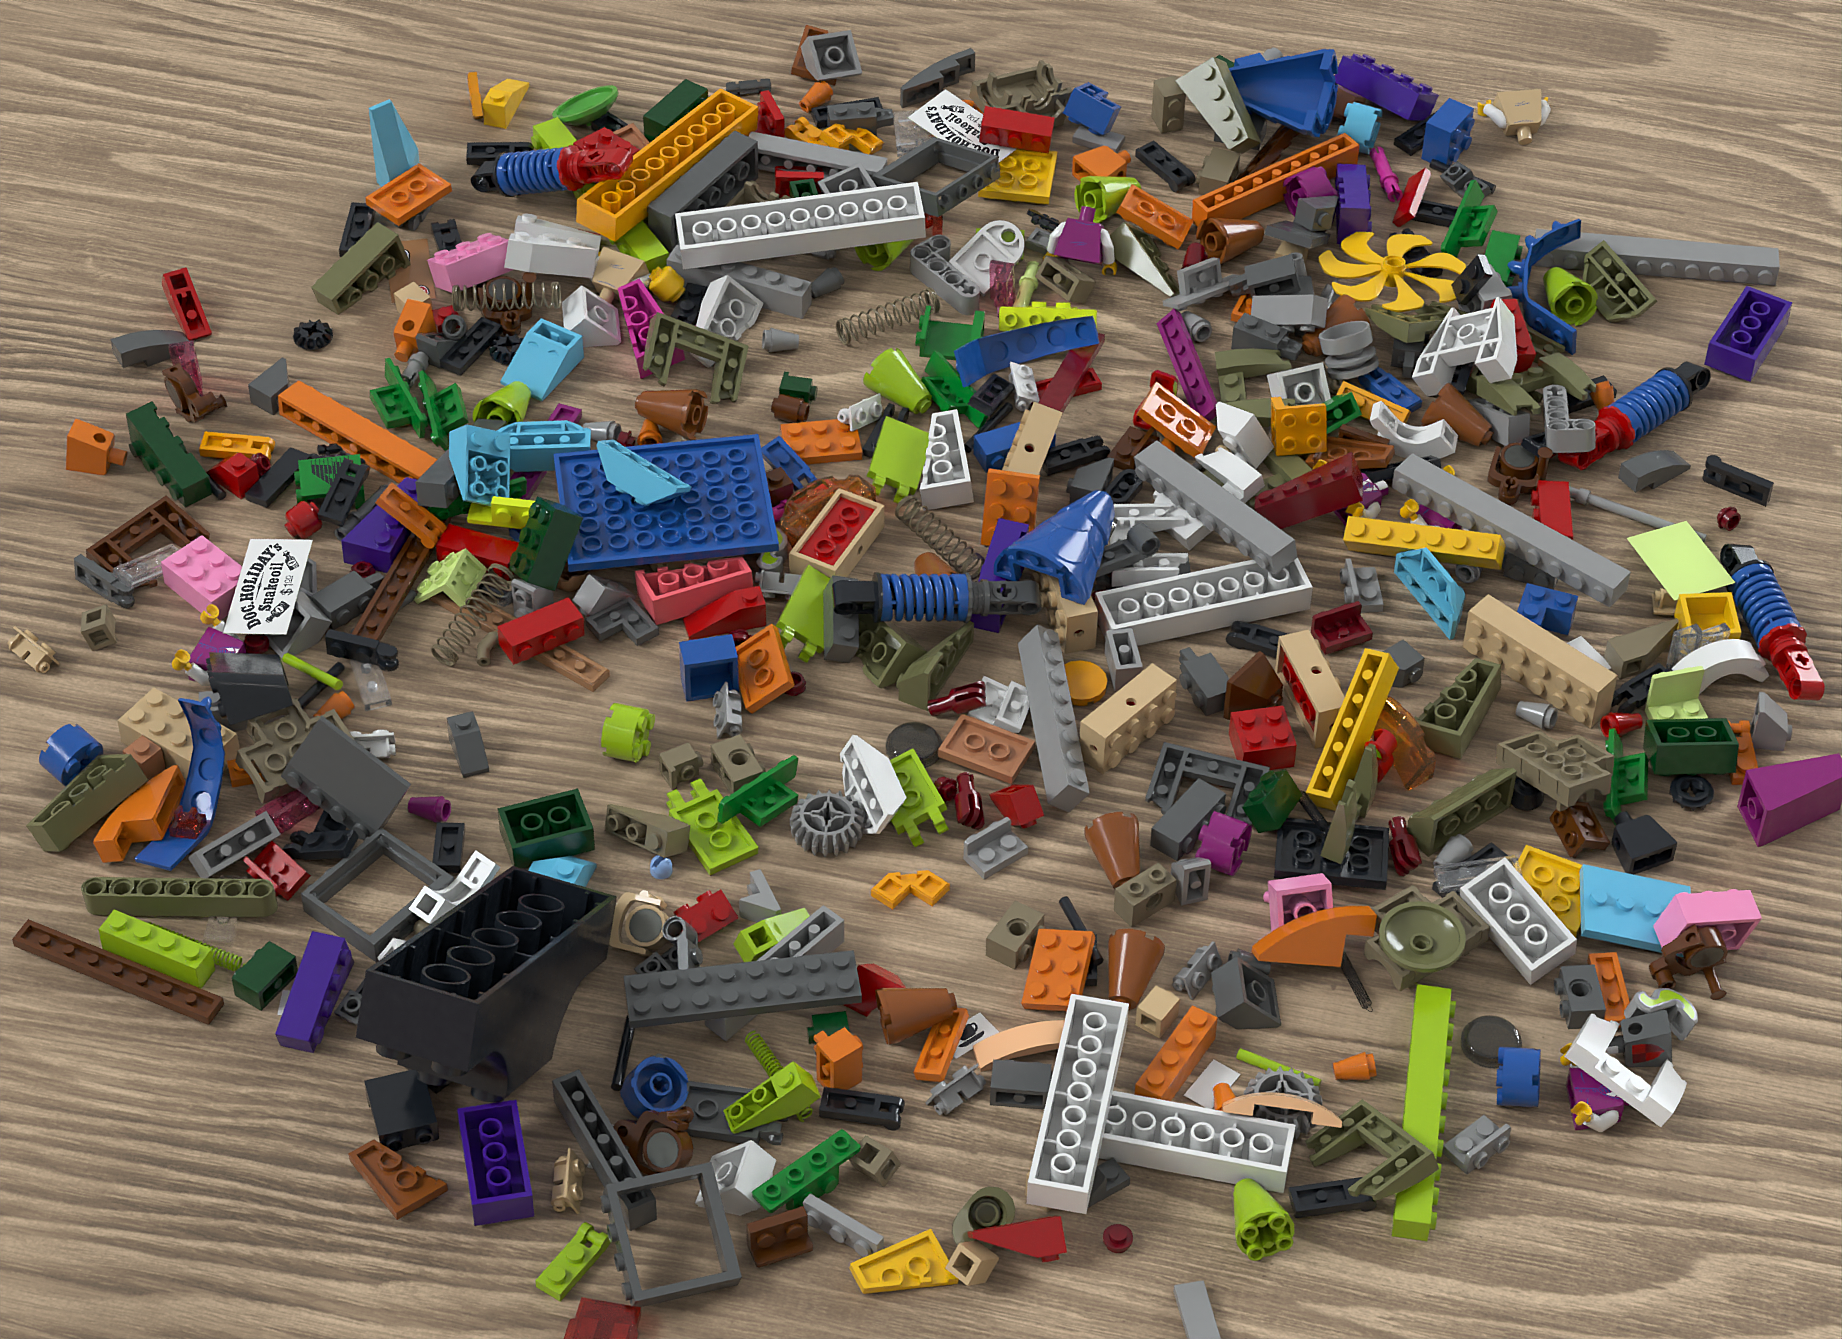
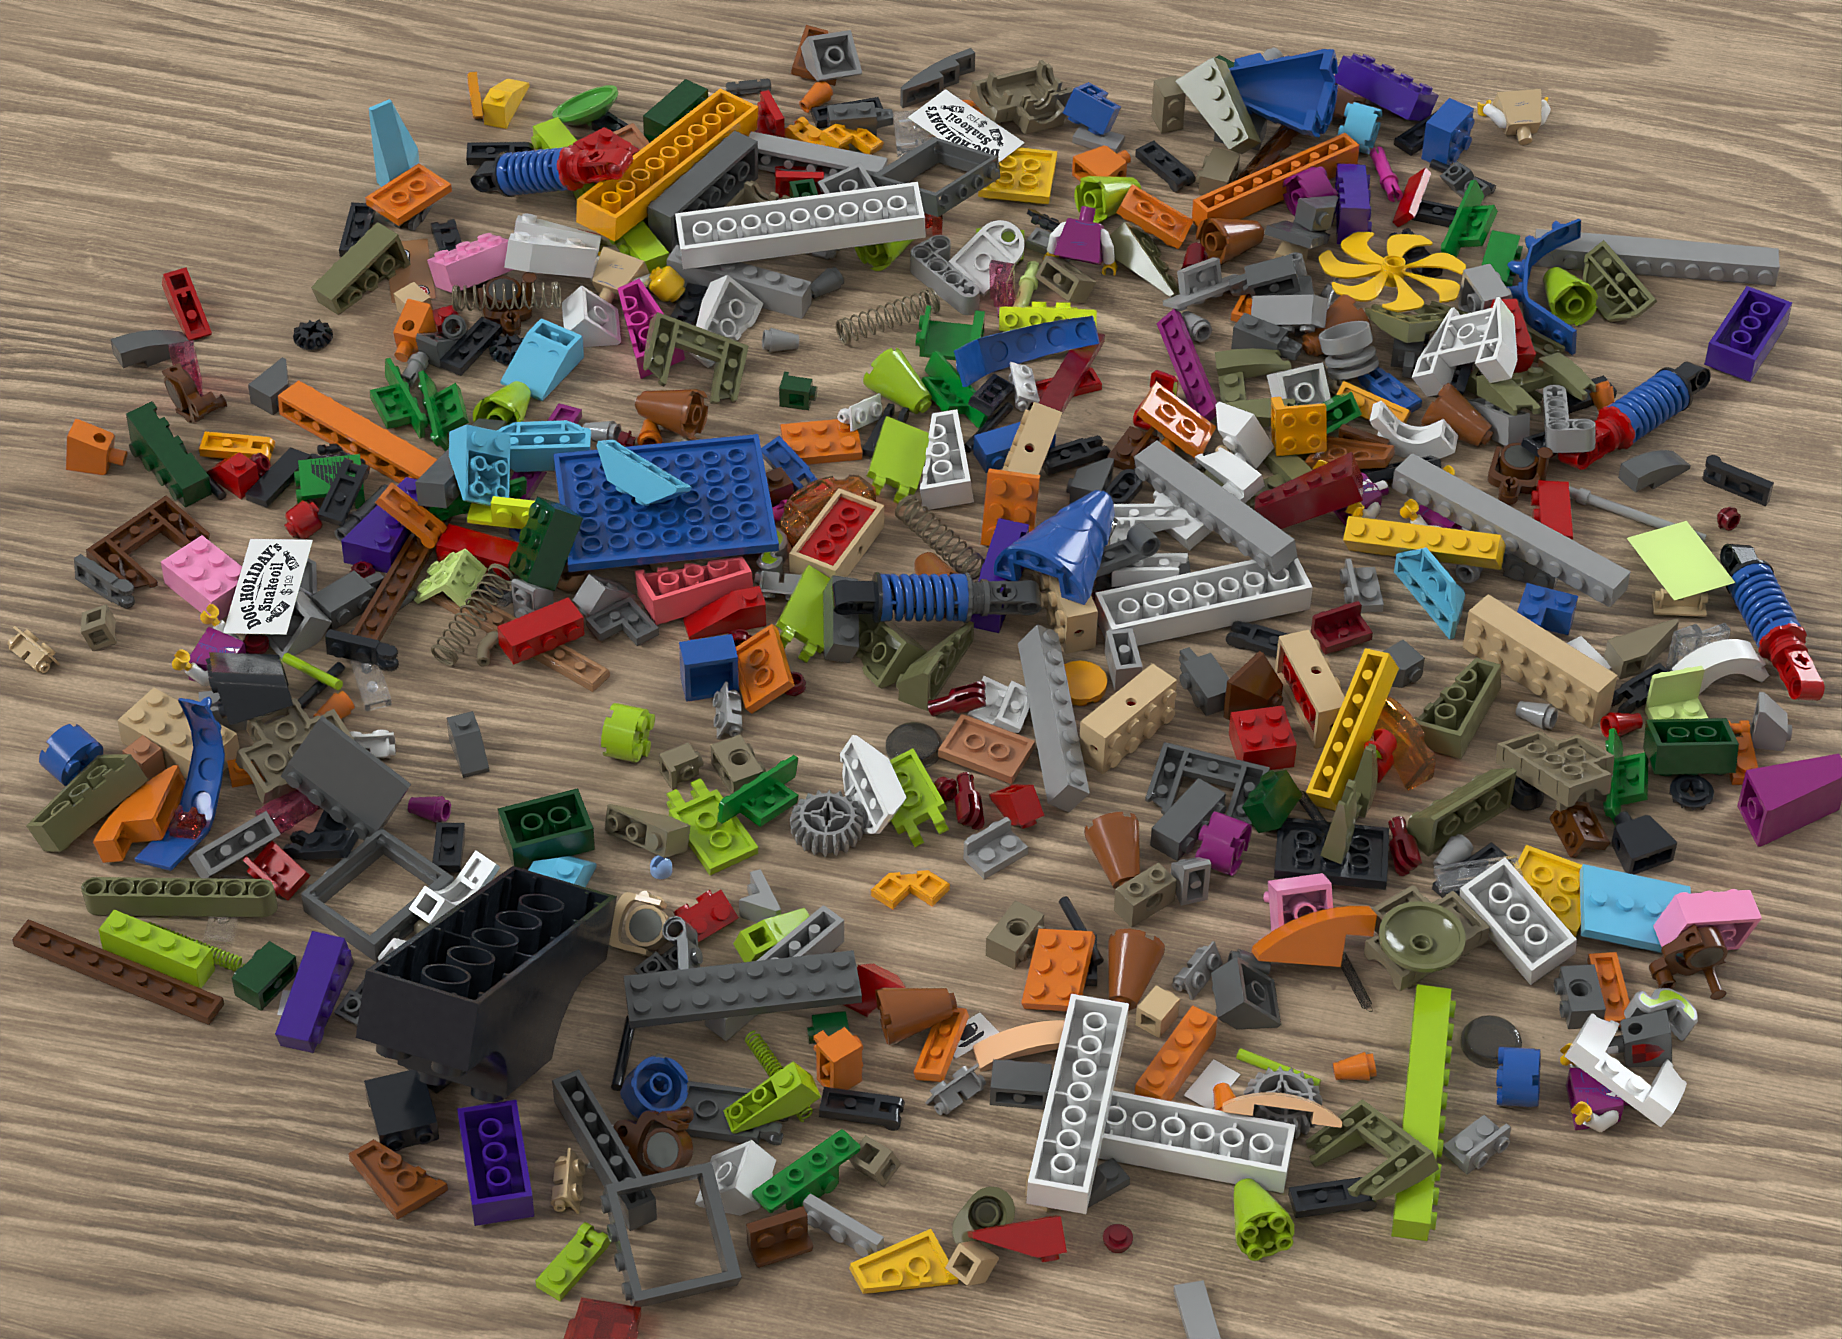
(143, 568): clear tile -> none
(790, 409): reddish brown brick -> none
(1016, 129): red brick -> none
(1472, 279): black plate -> none
(1708, 611): yellow piece -> none

